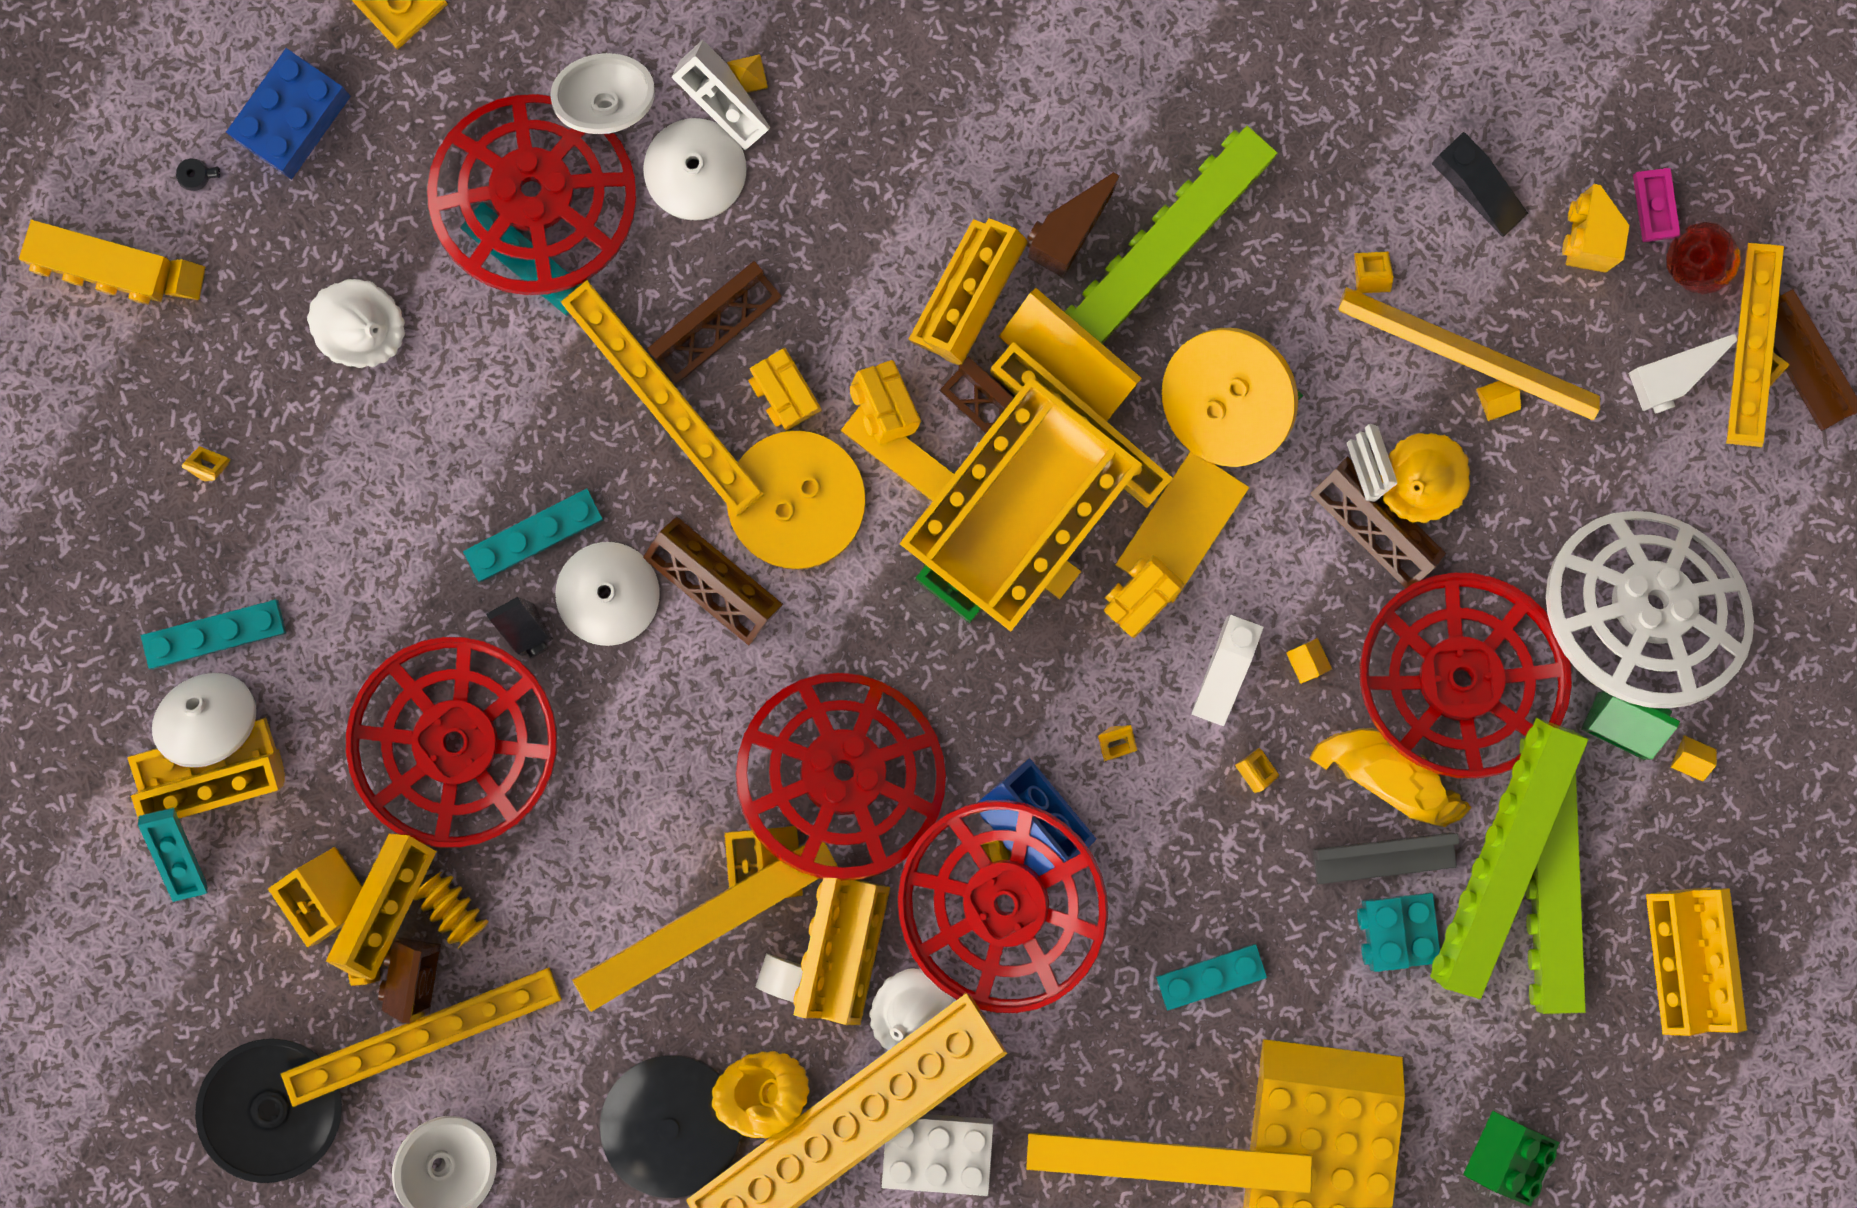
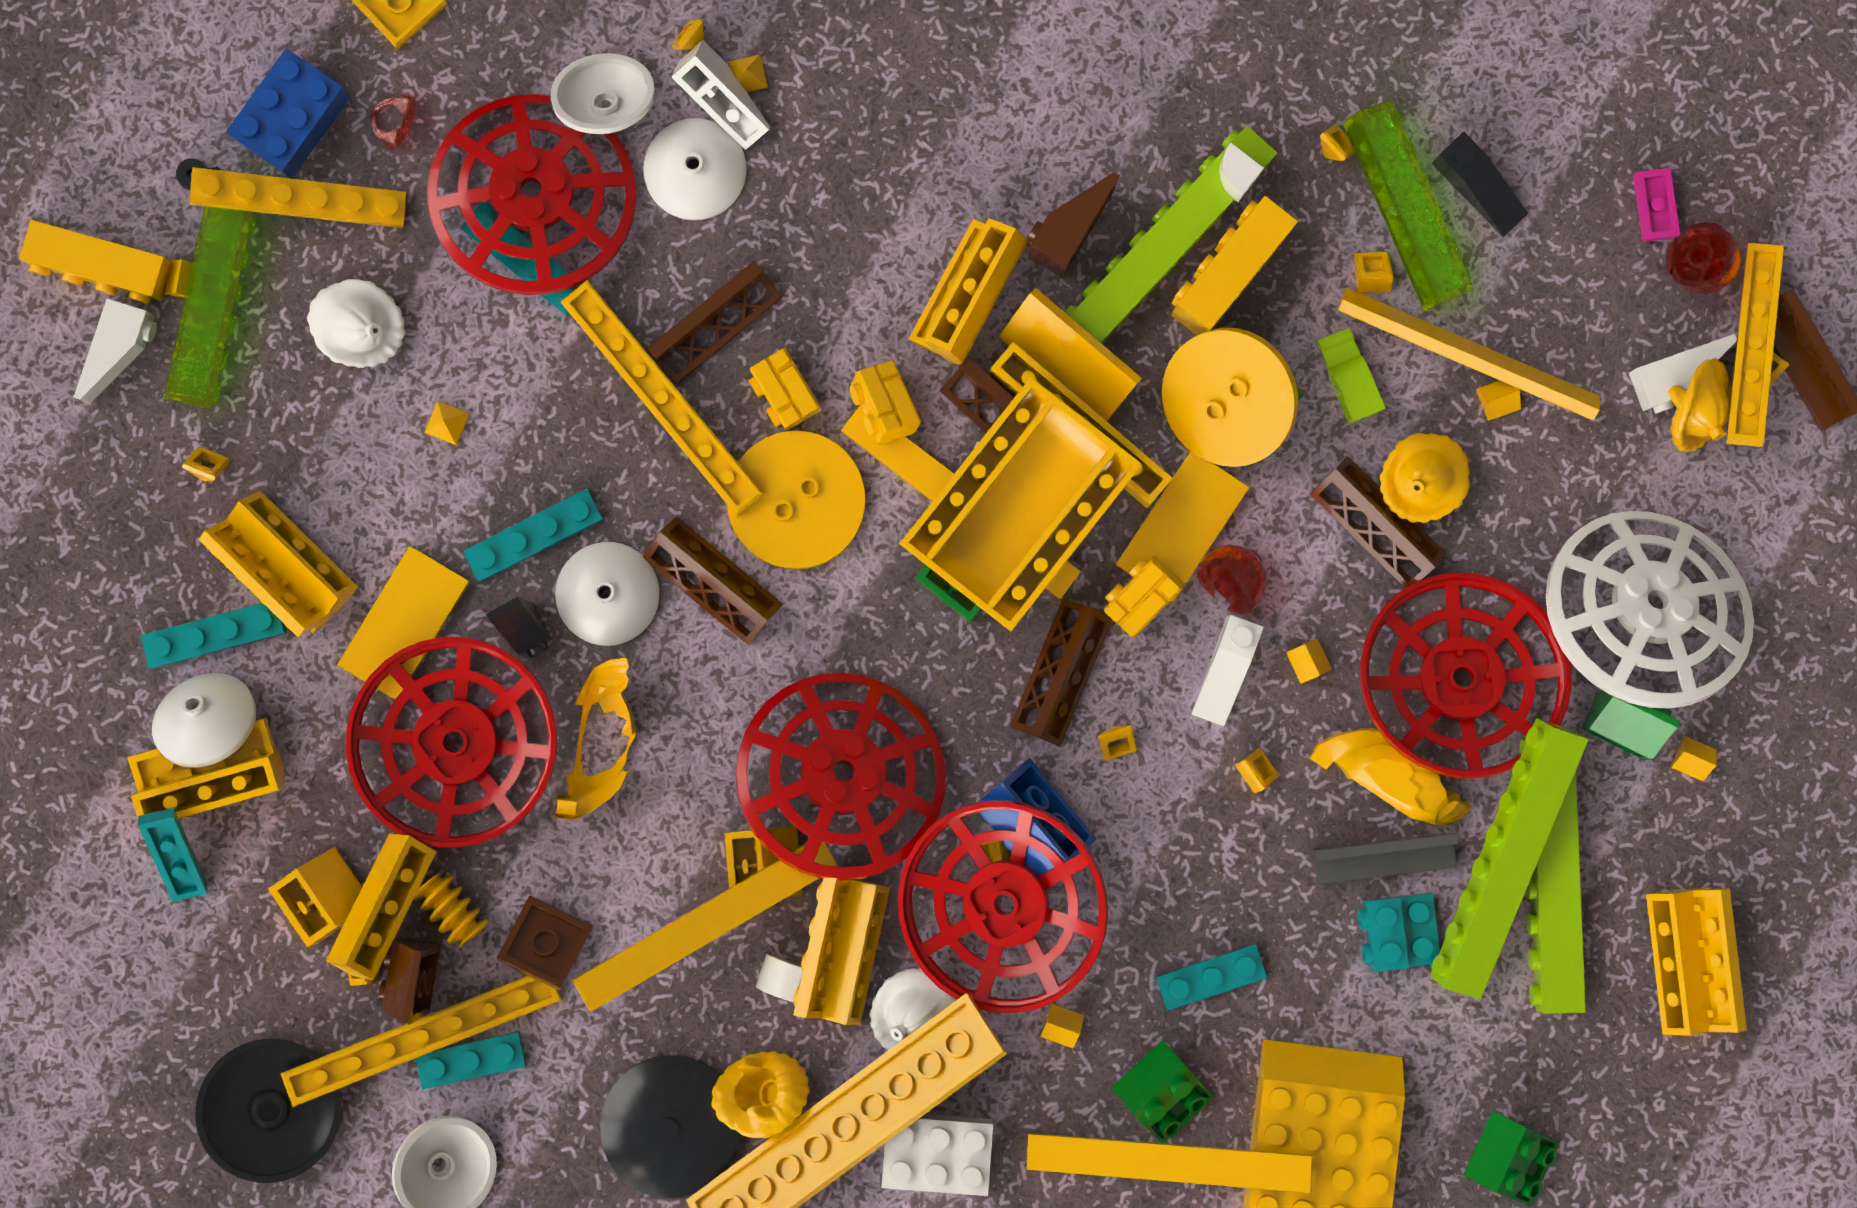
(116, 343): none -> white slope
(208, 307): none -> clear neon green brick
(279, 564): none -> yellow brick
(297, 197): none -> yellow plate
(394, 138): none -> clear red piece
(406, 612): none -> yellow tile
(447, 423): none -> yellow slope
(471, 1060): none -> teal plate
(544, 943): none -> reddish brown plate
(589, 792): none -> yellow animal
(689, 36): none -> yellow slope
(1062, 1026): none -> yellow slope
(1067, 674): none -> reddish brown fence
(1162, 1092): none -> green slope
(1235, 575): none -> clear red cylinder
(1238, 172): none -> white brick
(1239, 259): none -> yellow brick
(1336, 144): none -> yellow slope
(1350, 376): none -> lime piece
(1368, 466): white tile -> none
(1408, 205): none -> clear neon green brick
(1597, 232): yellow slope -> none
(1702, 407): none -> yellow piece

